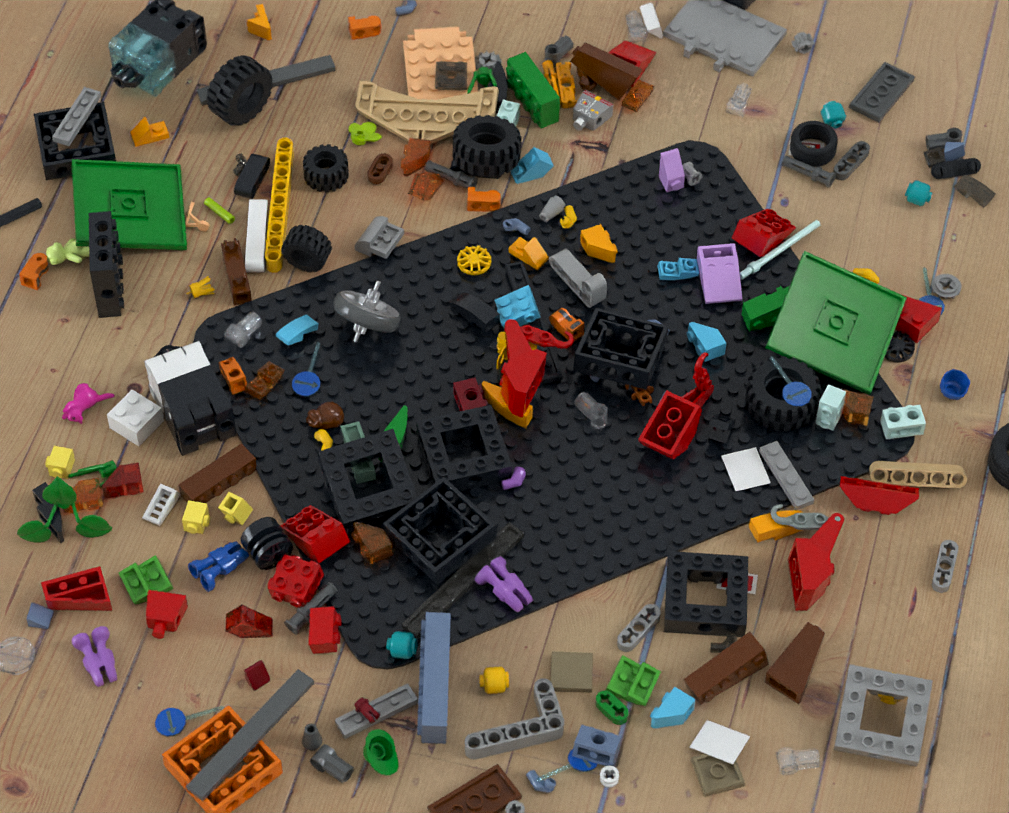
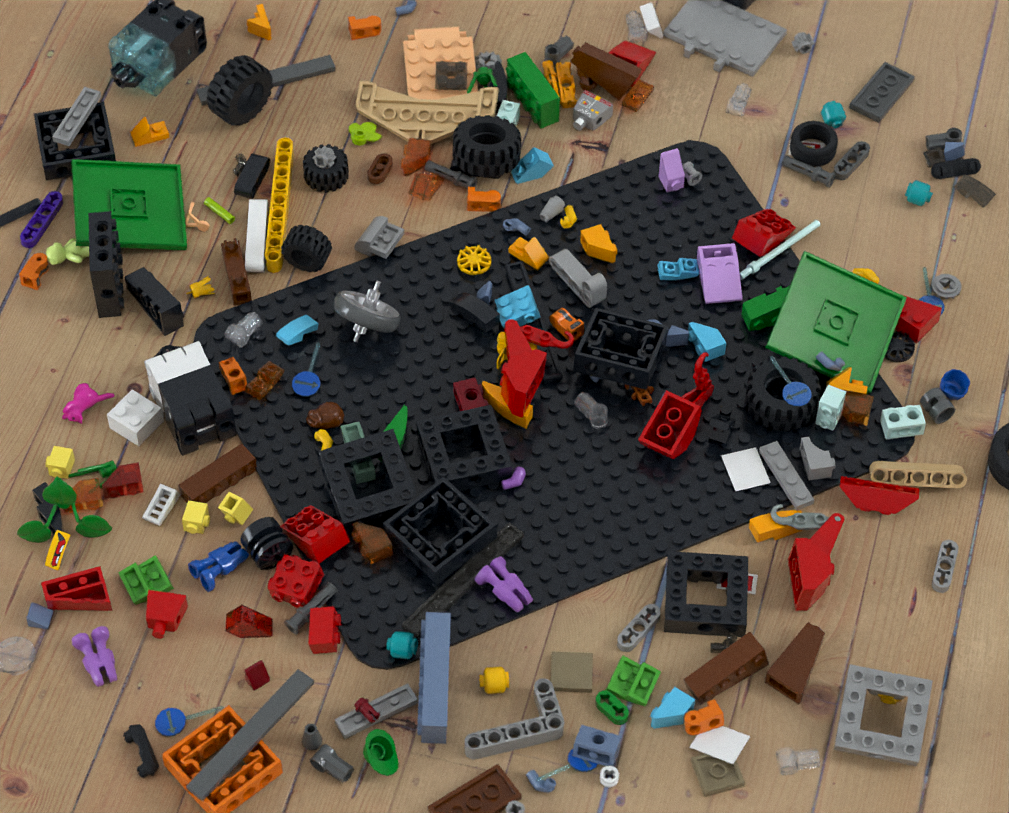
(45, 220): none -> dark purple beam
(57, 549): none -> yellow sticker
(138, 735): none -> black piece
(155, 300): none -> black wedge
(324, 157): none -> light grey gear
(485, 292): none -> sand blue slope
(677, 336): none -> sand blue slope
(704, 719): none -> orange leg
(816, 461): none -> light grey arch
(830, 364): none -> sand blue arm
(842, 382): none -> light orange slope
(937, 405): none -> dark grey wheel

